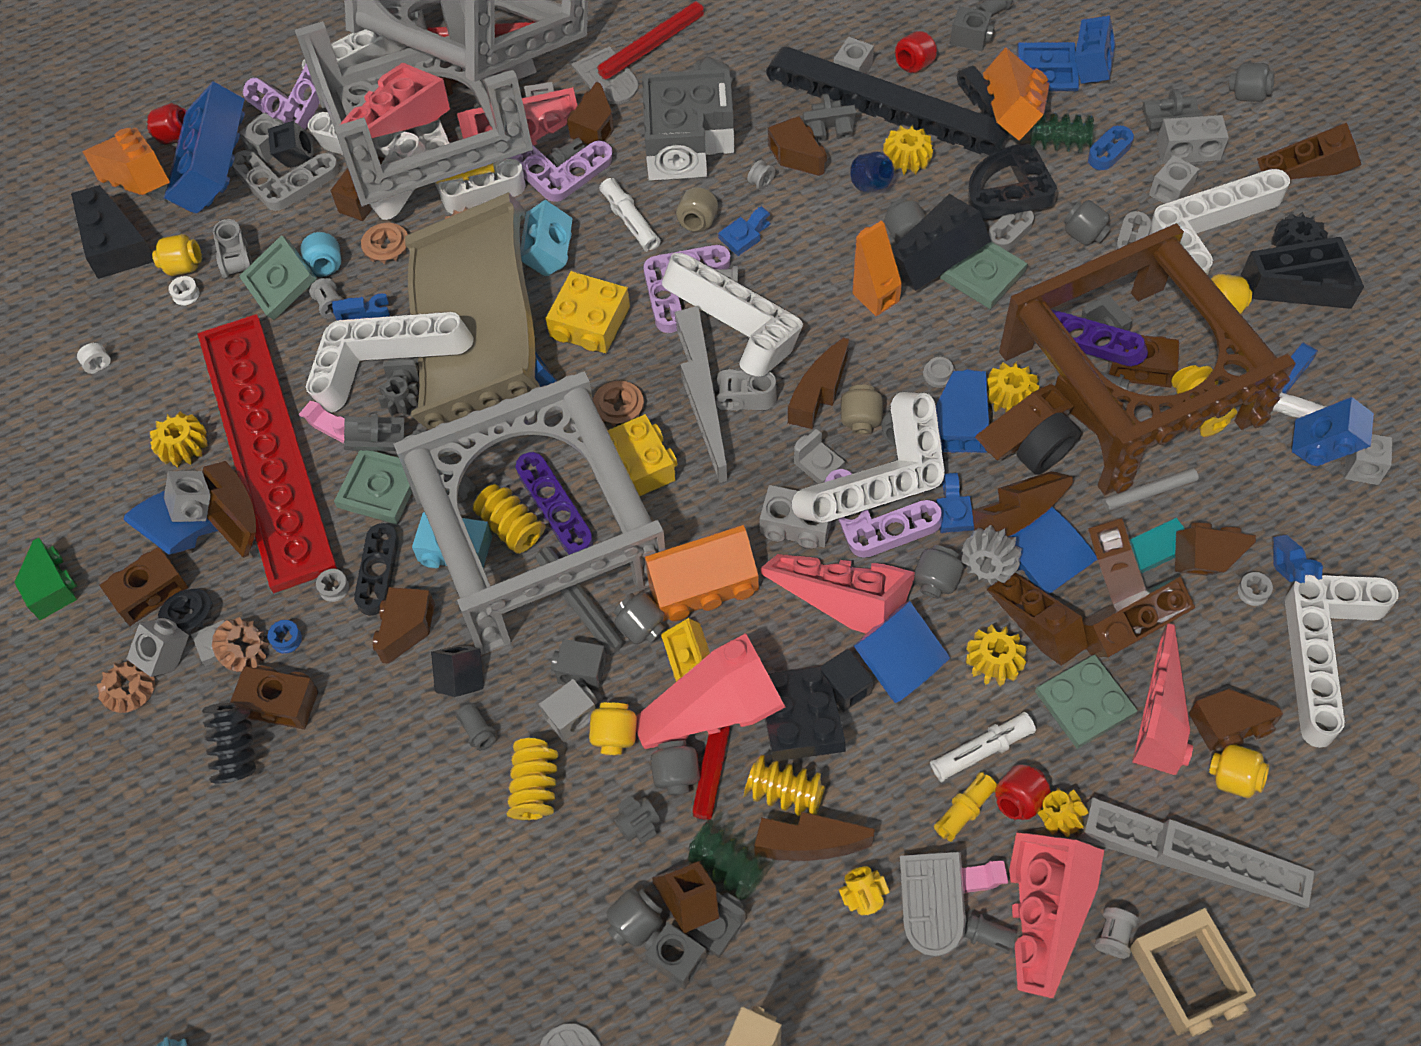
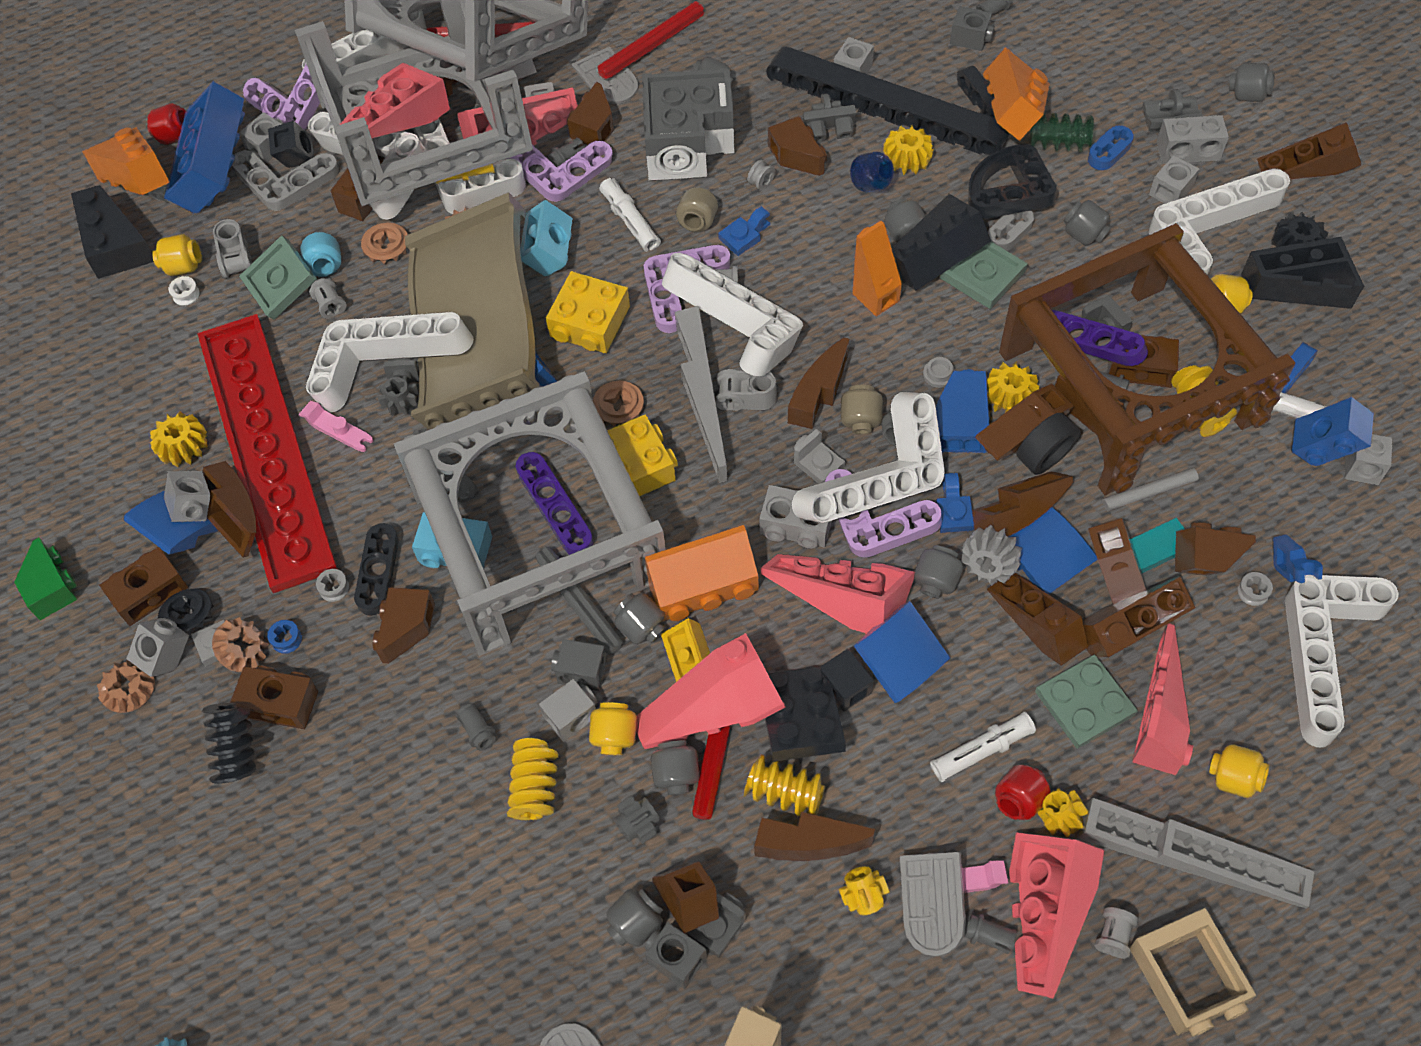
(93, 357): white bush -> none
(358, 309): blue plate -> none
(372, 433): dark grey hips -> none
(375, 487): sand green plate -> none
(457, 670): black panel -> none
(508, 518): yellow piece -> none
(726, 861): clear green piece -> none
(915, 51): red head -> none
(965, 807): yellow pin -> none
(1009, 660): yellow gear -> none
(1054, 60): blue slope -> none
(1095, 49): blue brick -> none
(1127, 235): light grey beam -> none
(1231, 717): reddish brown slope -> none

